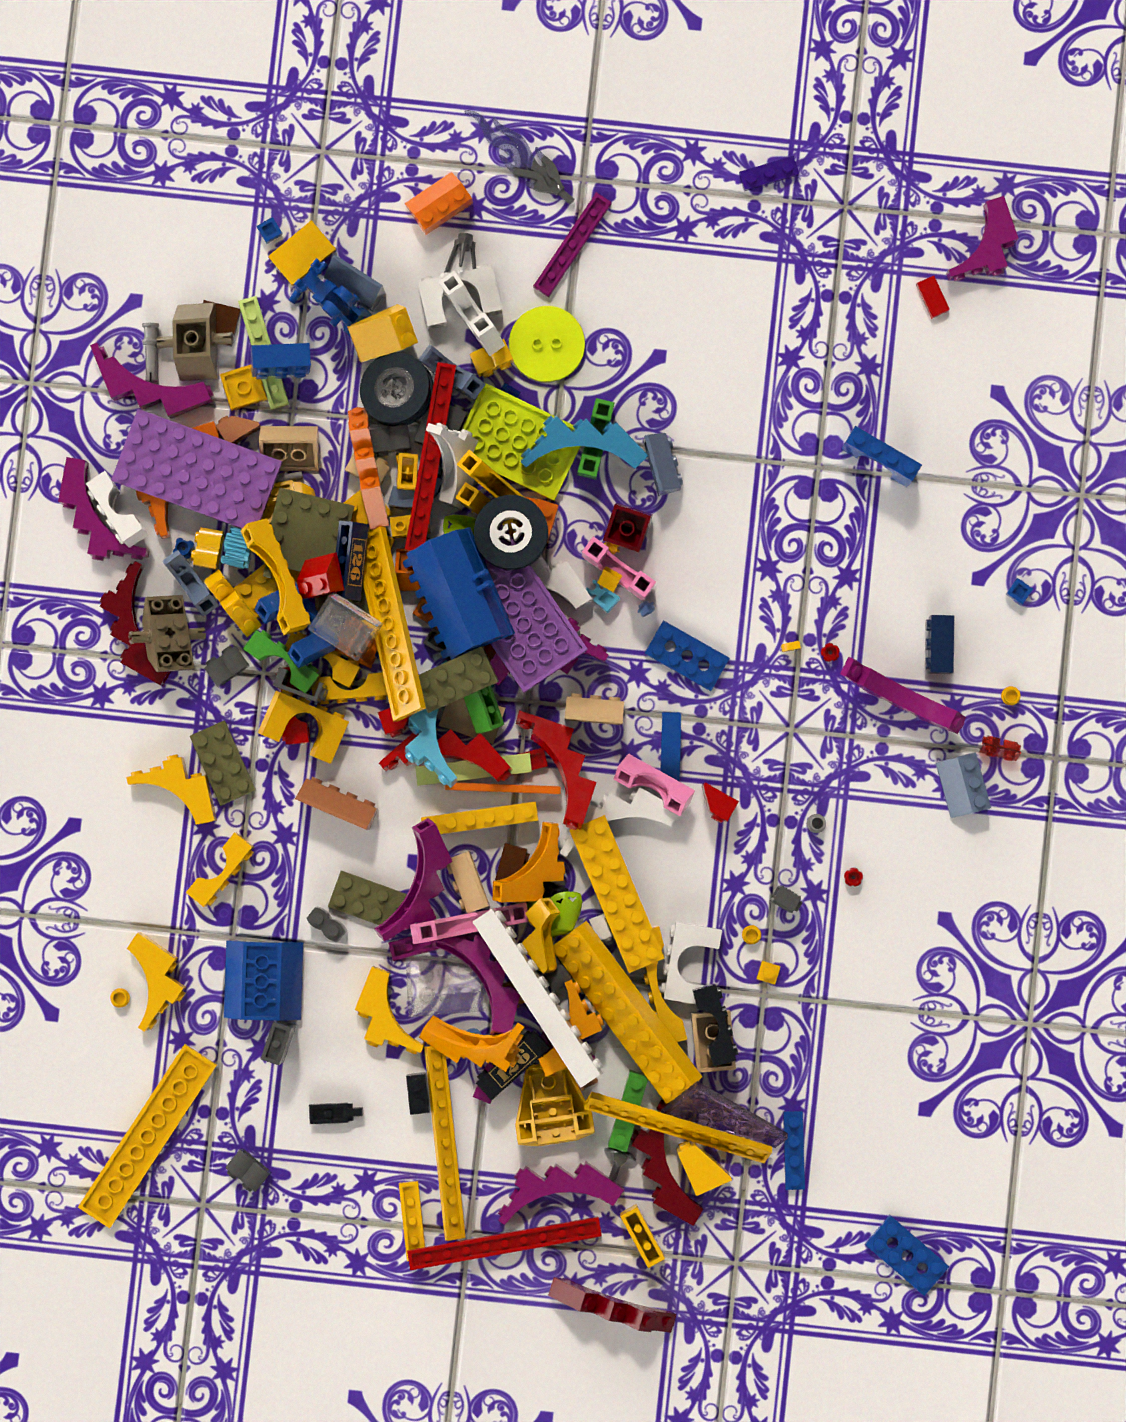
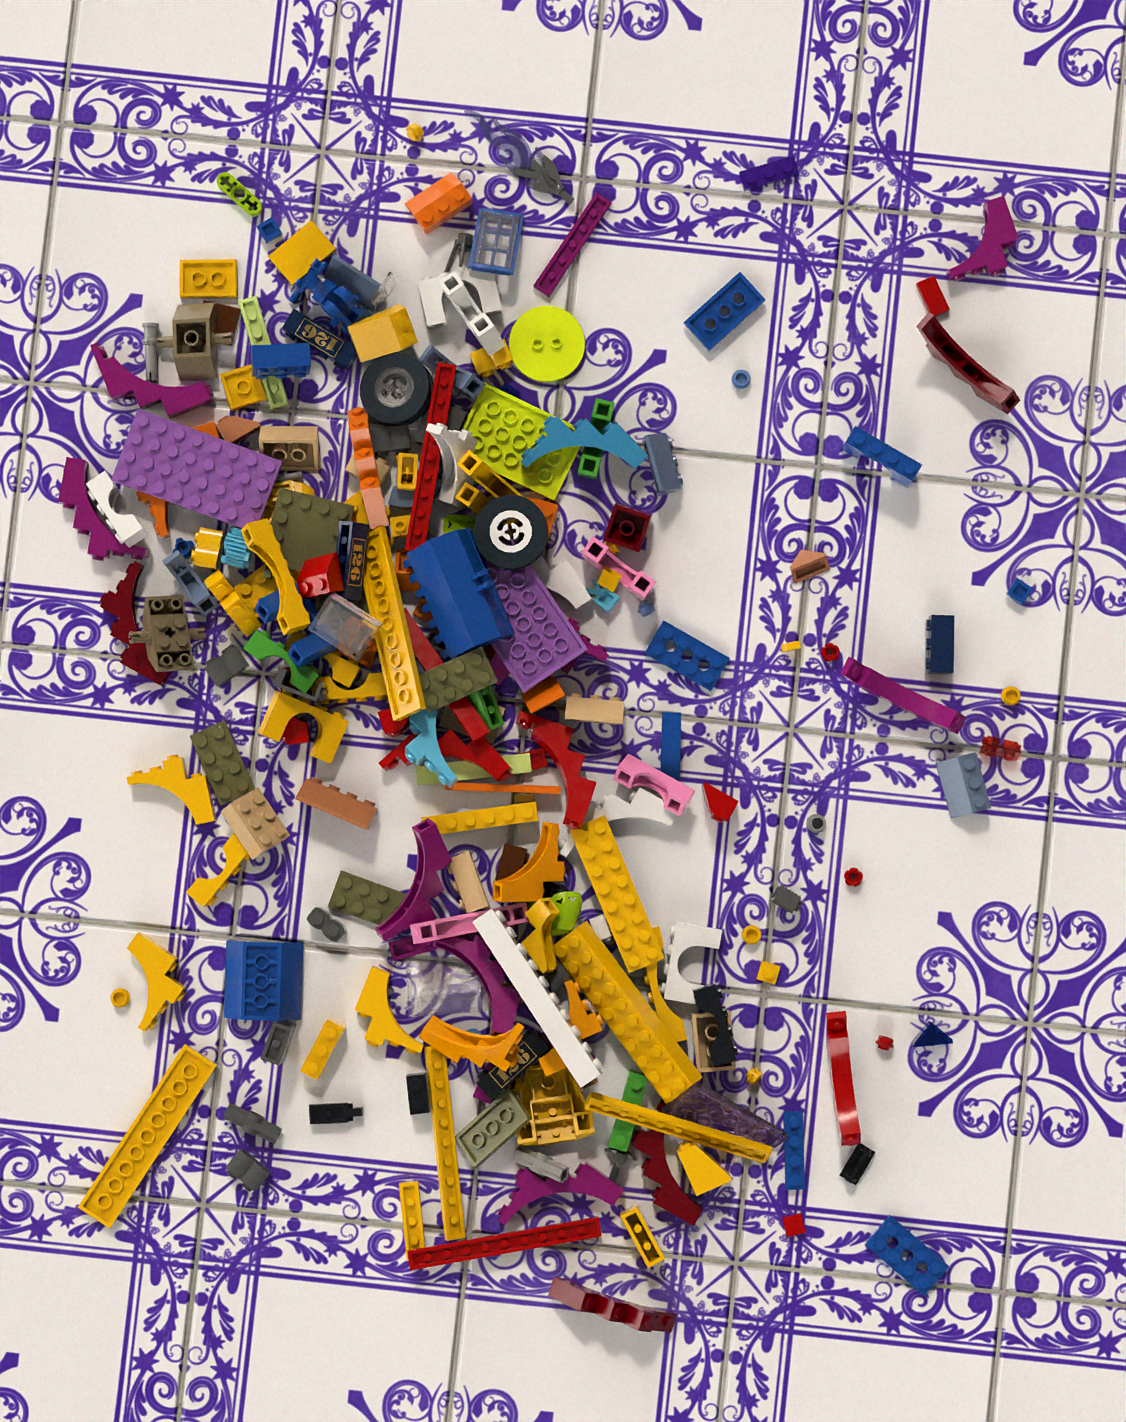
(208, 279): none -> yellow tile
(225, 188): none -> lime beam
(252, 1123): none -> dark grey piece
(255, 823): none -> tan brick
(321, 340): none -> dark blue brick
(322, 1049): none -> yellow arch
(383, 292): none -> clear piece
(414, 132): none -> yellow plate
(429, 659): none -> red tile
(493, 1127): none -> olive plate
(496, 241): none -> clear piece
(516, 1085): none -> yellow plate
(523, 798): none -> pearl gold tile
(541, 1164): none -> light grey piece
(543, 695): none -> orange slope
(724, 324): none -> blue plate
(741, 379): none -> medium blue plate
(753, 1076): none -> yellow plate
(793, 1224): none -> red tile
(808, 565): none -> nougat slope
(841, 1078): none -> red arch
(857, 1163): none -> black hinge
(884, 1042): none -> red plate
(930, 1036): none -> clear blue slope
(964, 367): none -> dark red arch

